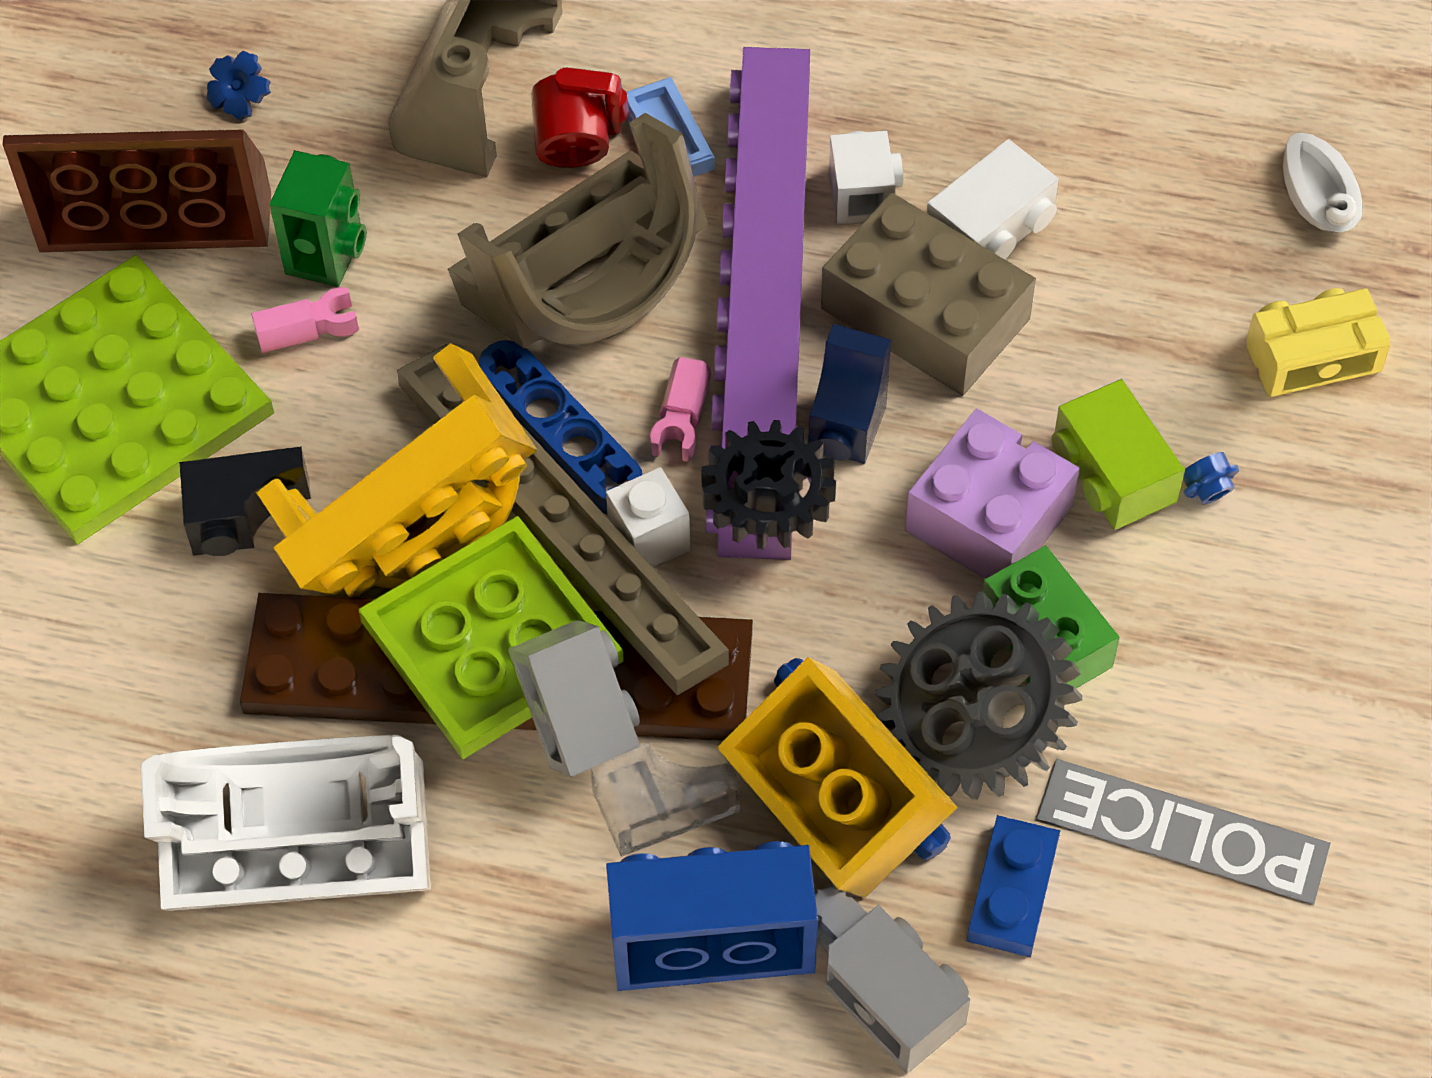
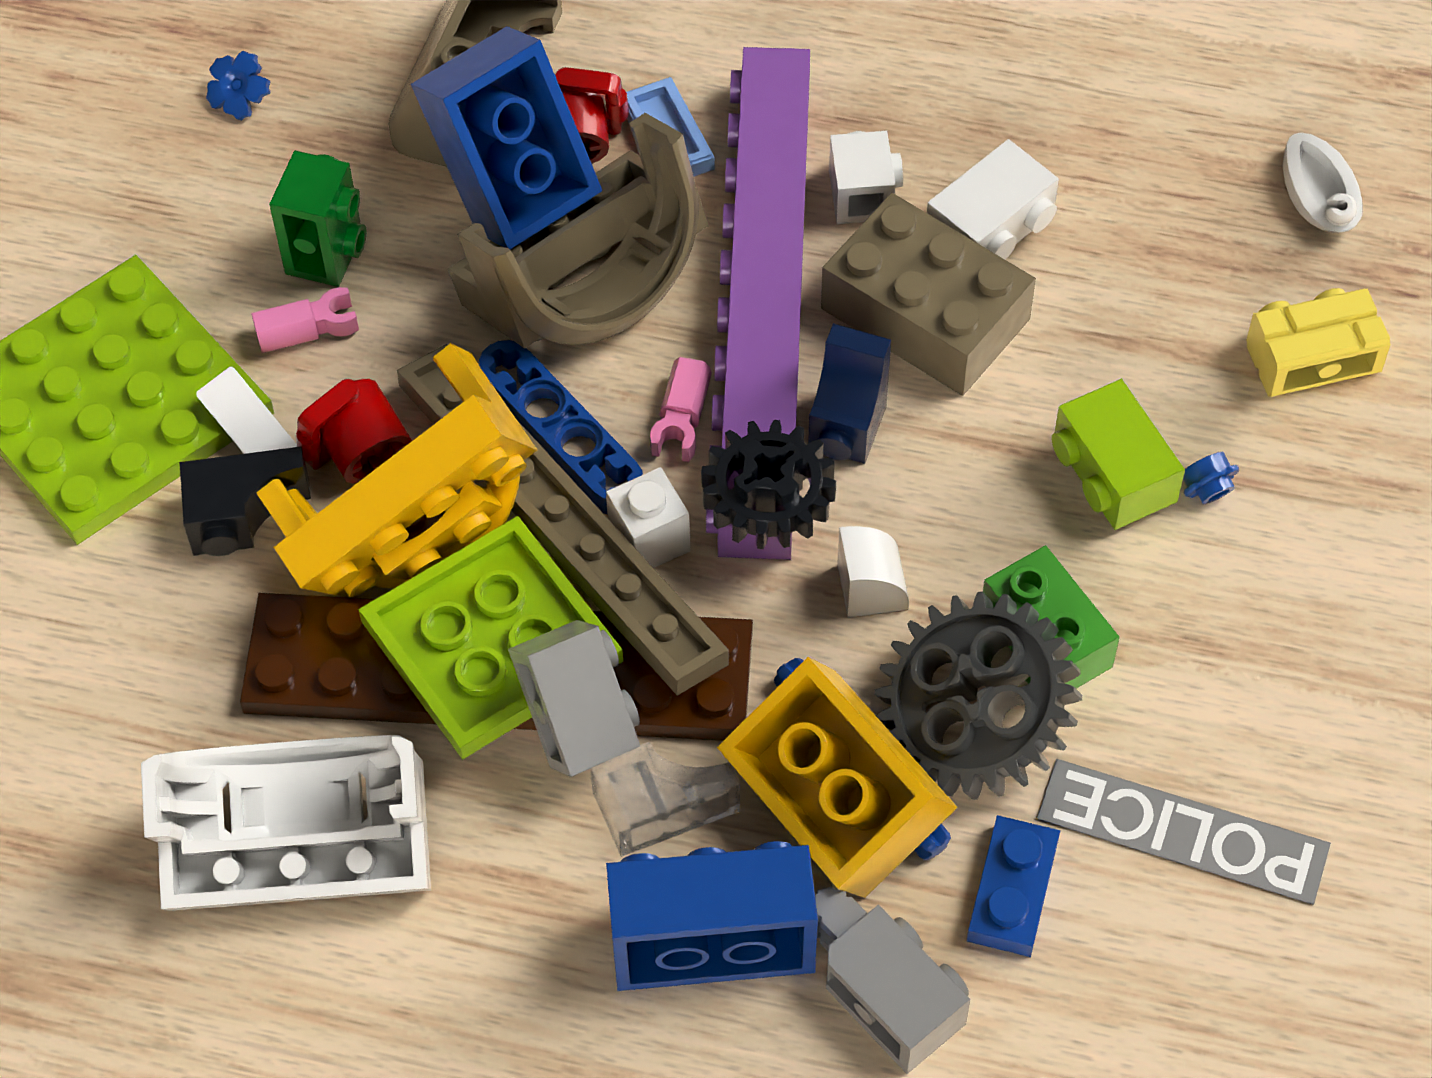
(142, 190): copper slope -> none
(243, 414): none -> white sticker
(351, 427): none -> red piece
(507, 136): none -> blue brick
(870, 572): none -> white brick
(990, 496): lavender piece -> none

